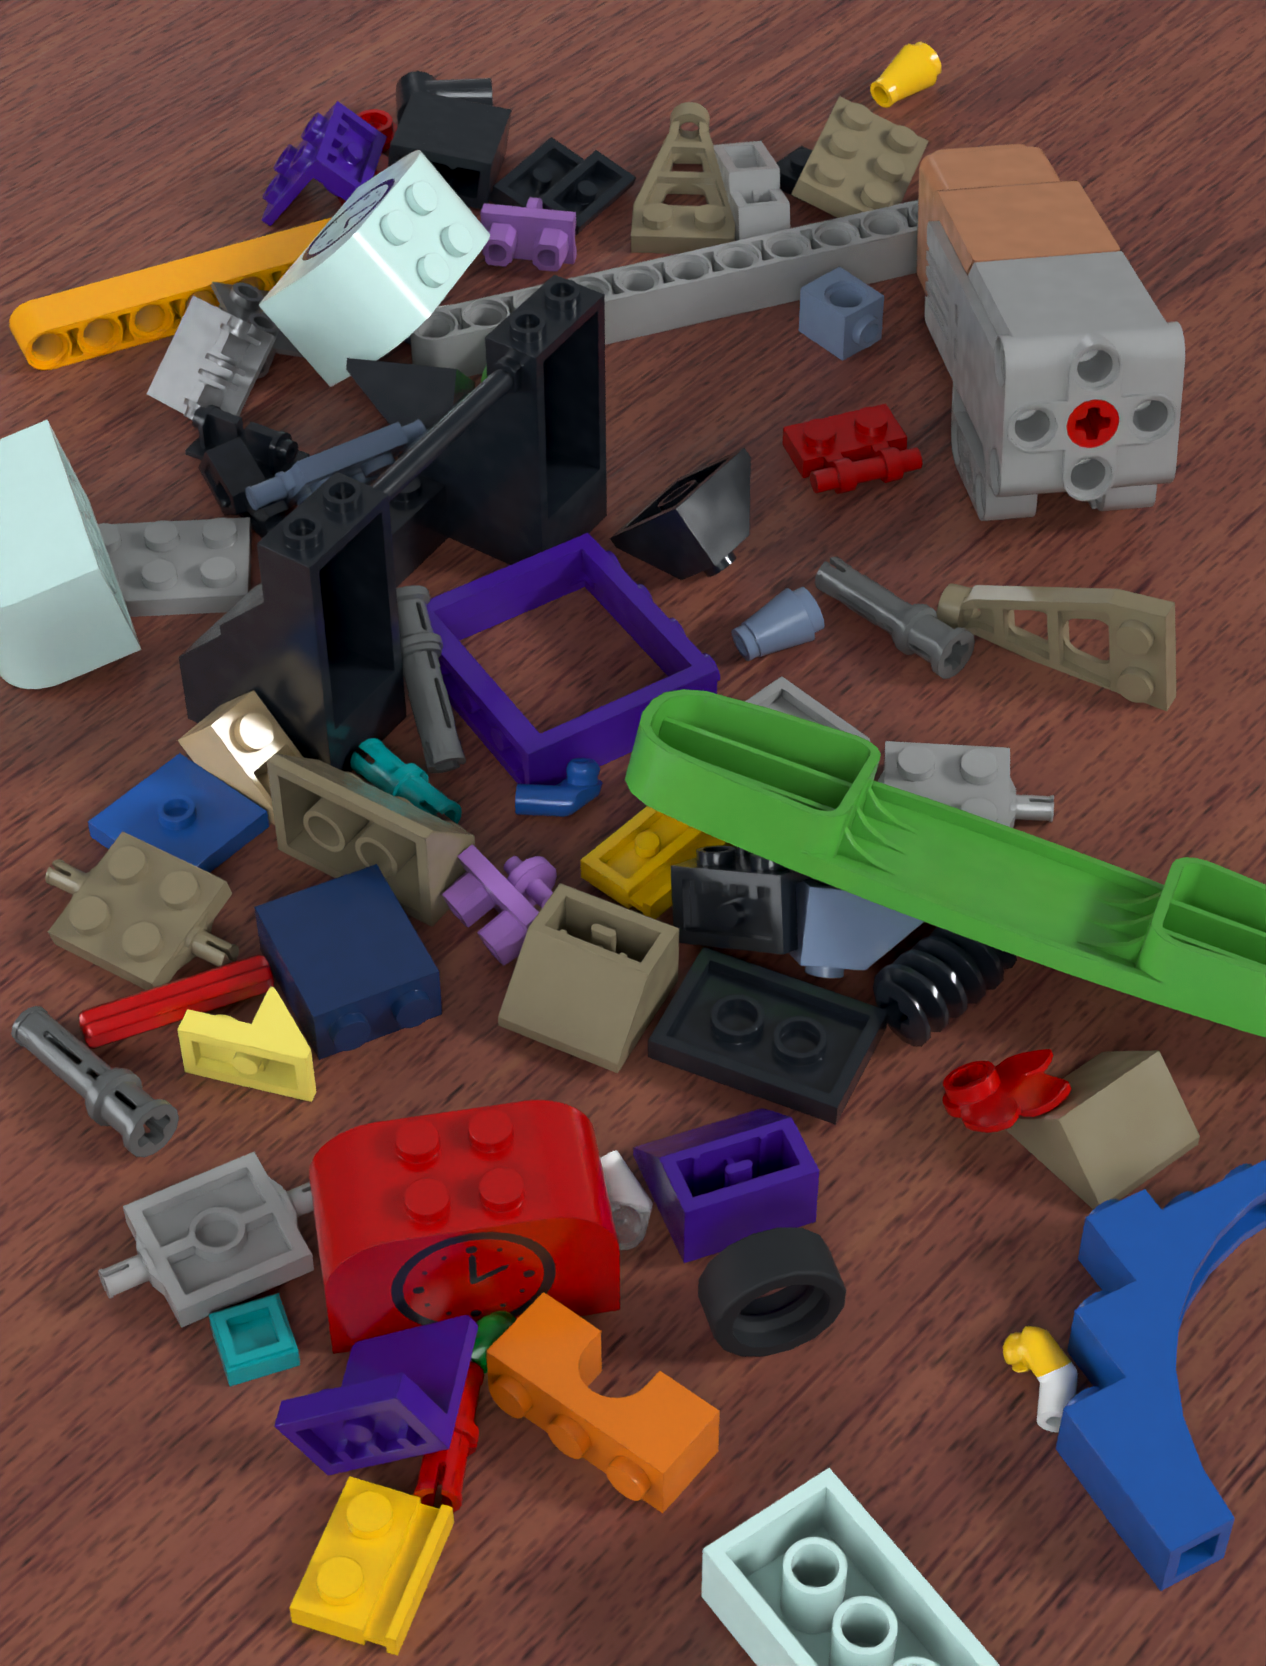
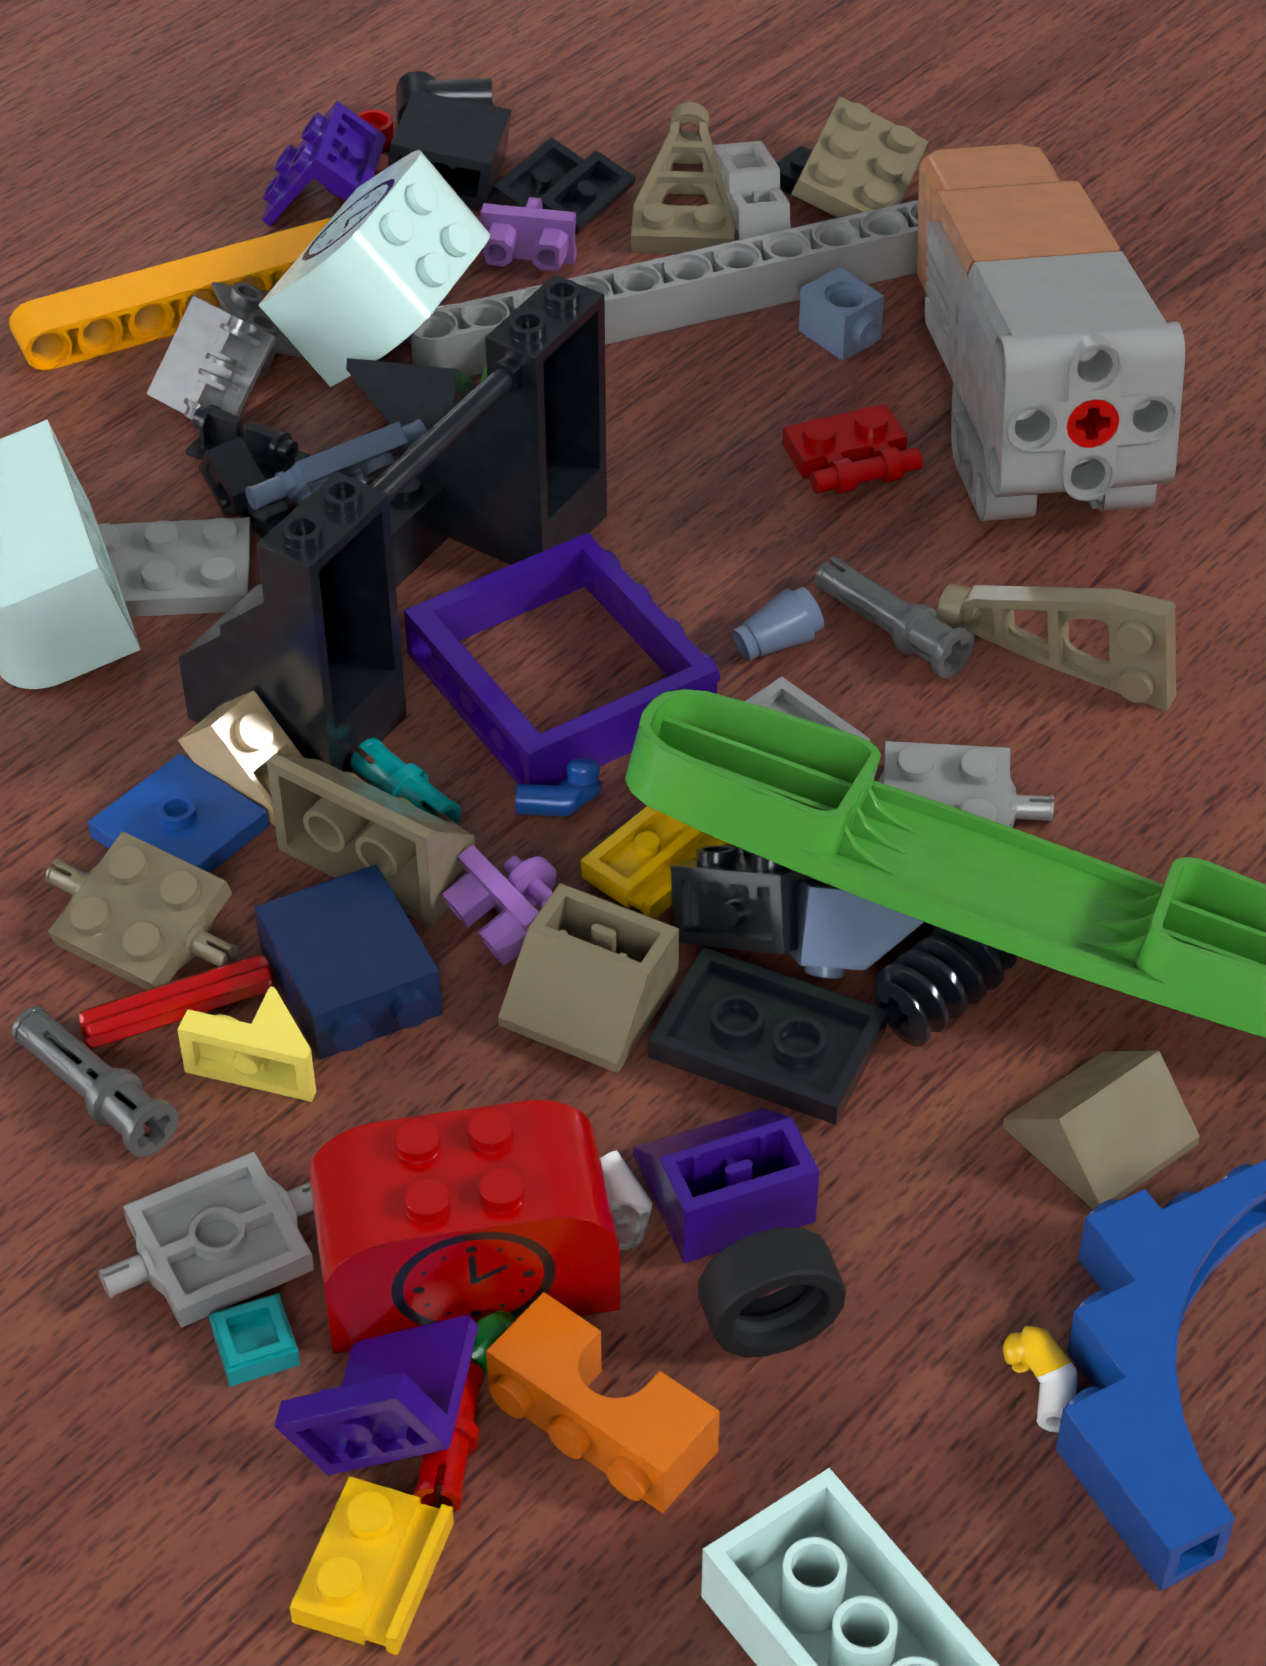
(425, 683): dark grey pin -> none
(694, 520): black slope -> none
(908, 73): yellow cone -> none
(995, 1096): red plate -> none

